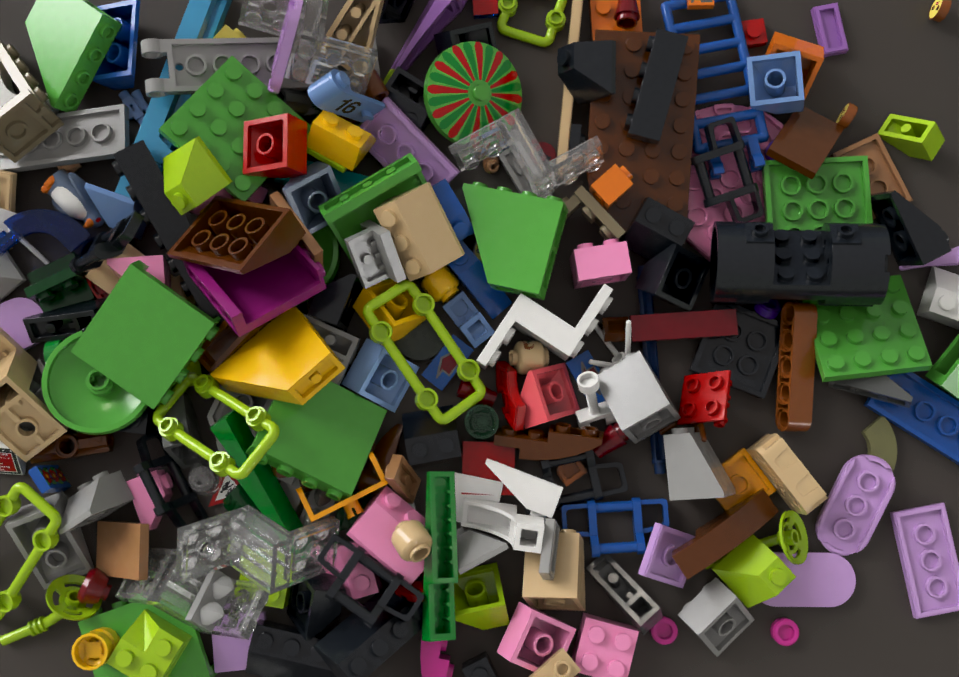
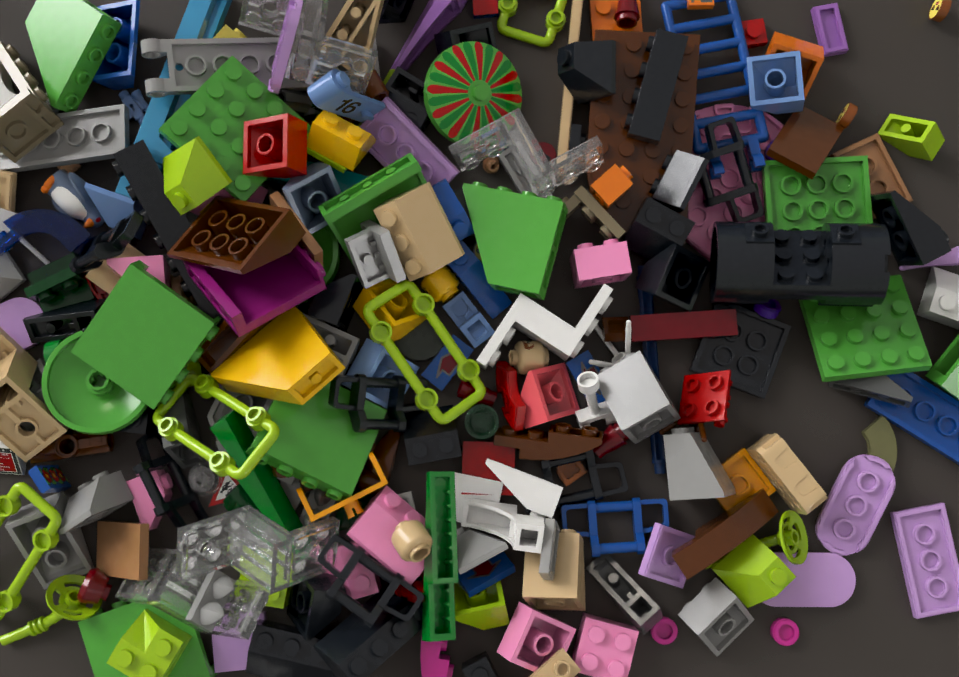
(94, 648): yellow wheel -> none
(360, 383): none -> black bar
(402, 478): medium nougat plate -> none
(486, 574): none -> blue tile
(679, 180): none -> slope
(796, 366): dark orange beam -> none

